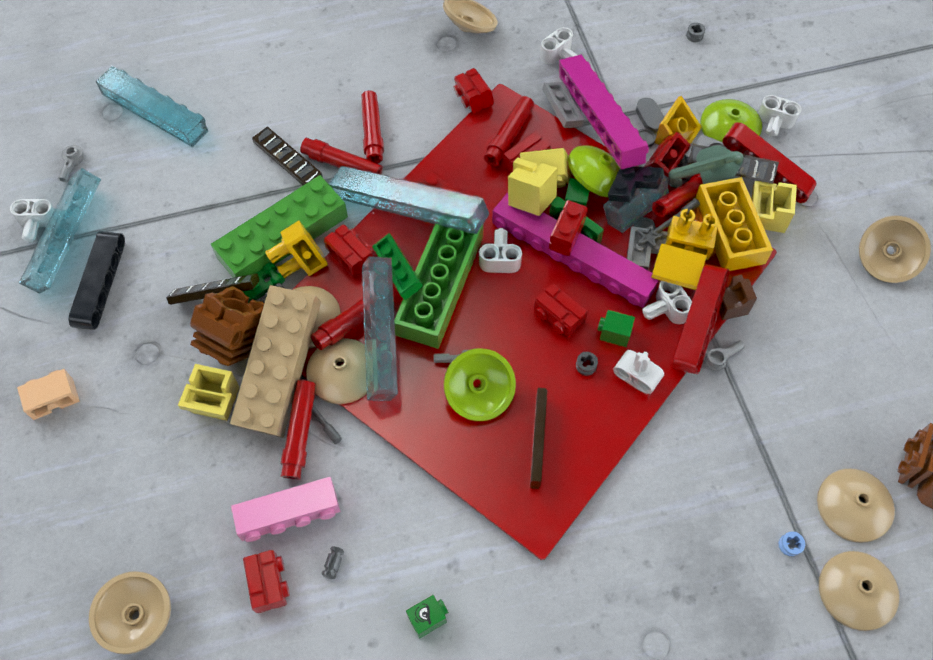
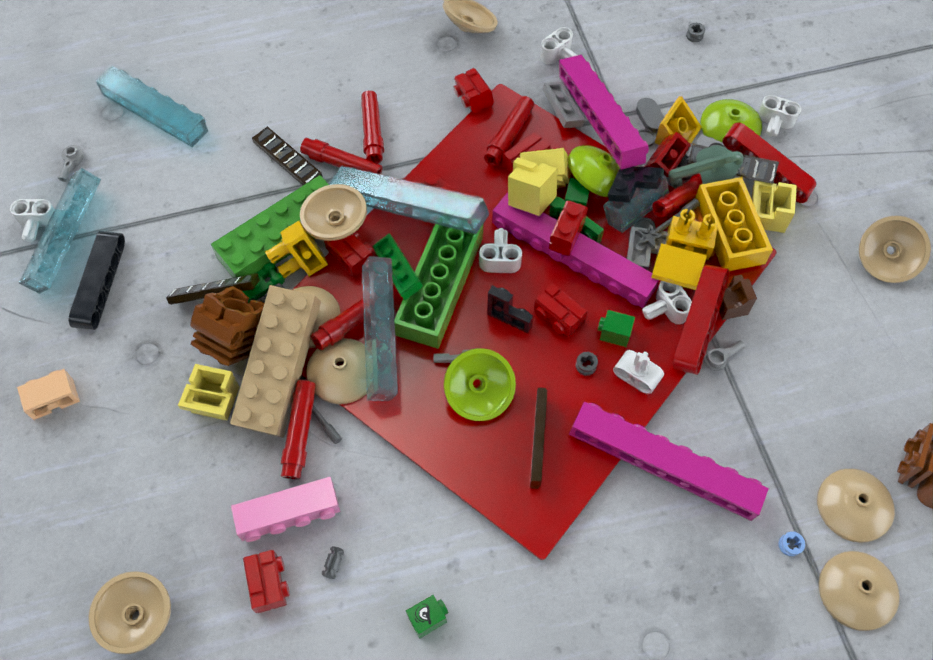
(333, 212): none -> tan dish
(501, 308): none -> plate
(669, 461): none -> dark pink brick

